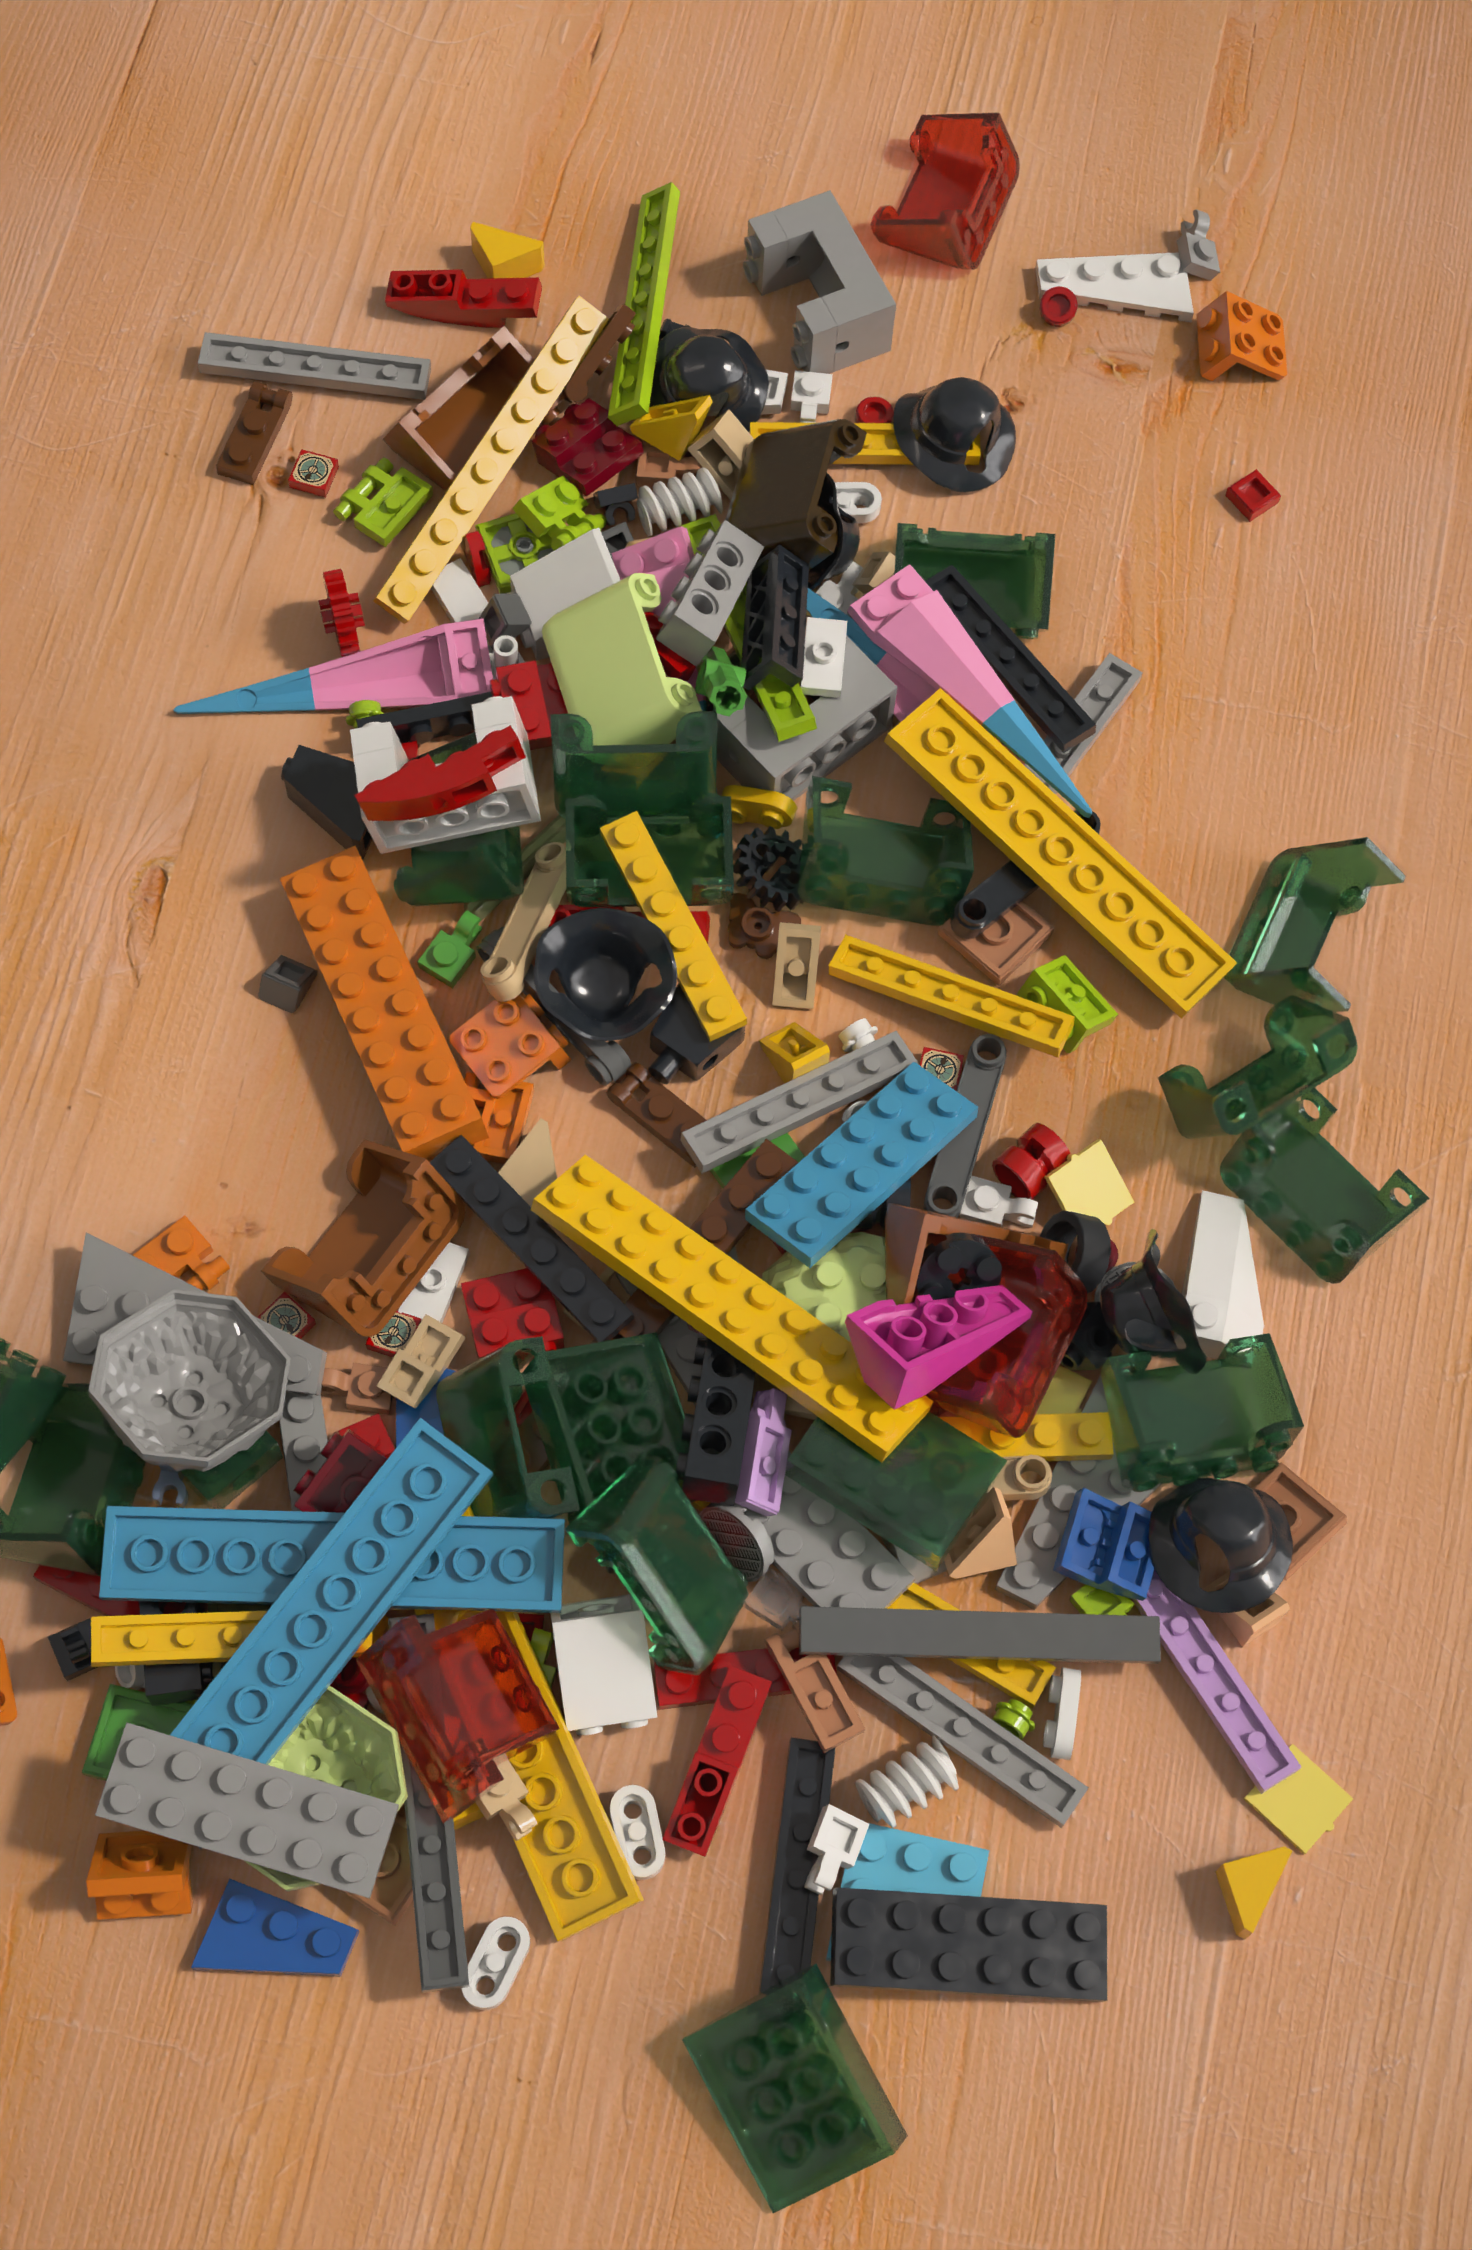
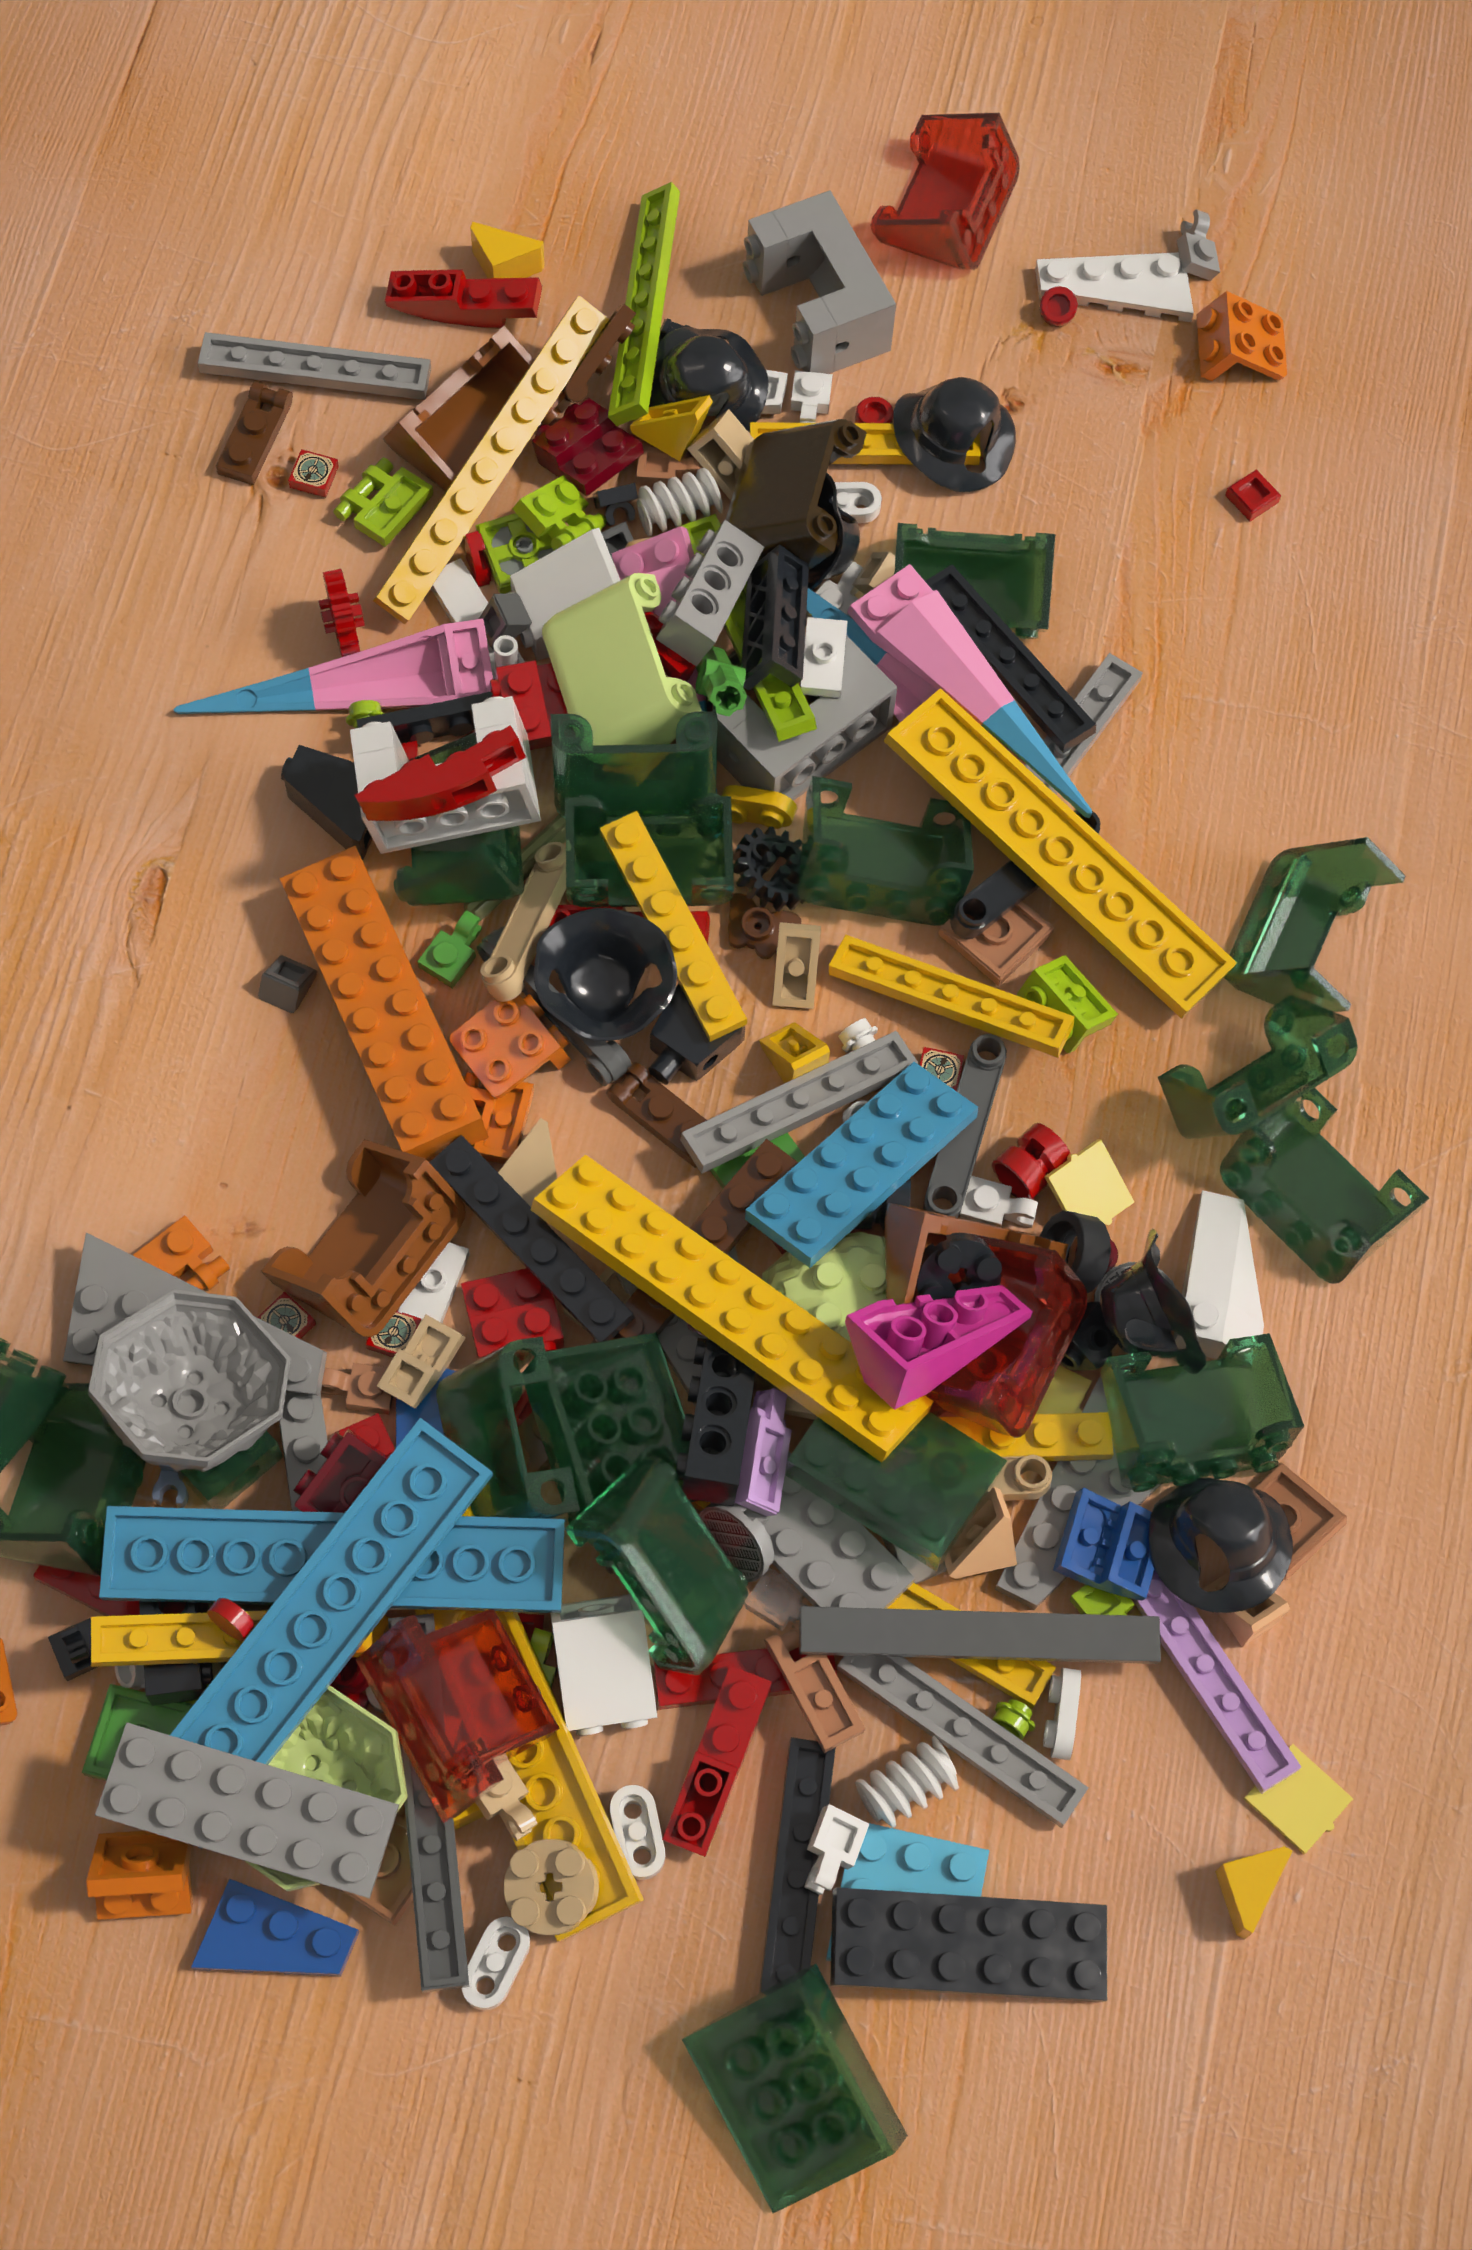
(231, 1619): none -> red tile
(530, 1905): none -> tan plate

